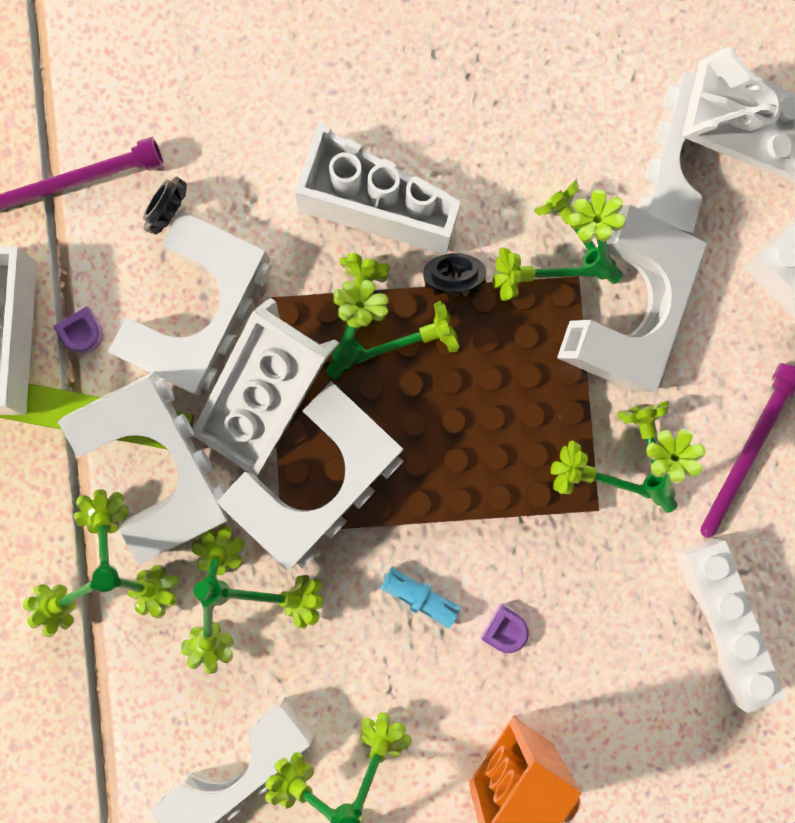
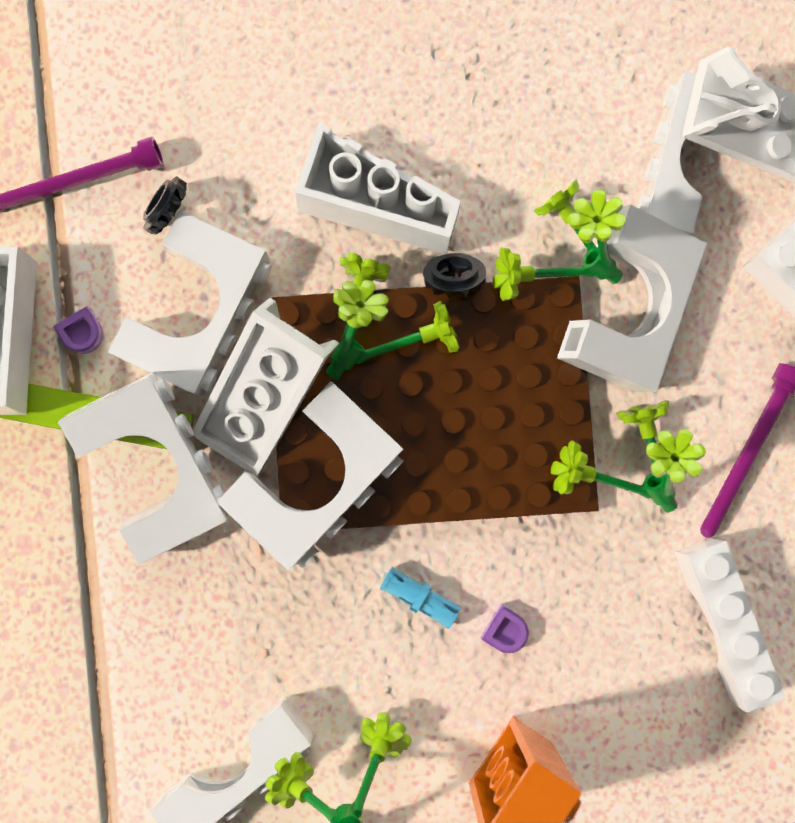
(150, 590): lime plant -> none
(216, 553): lime plant -> none

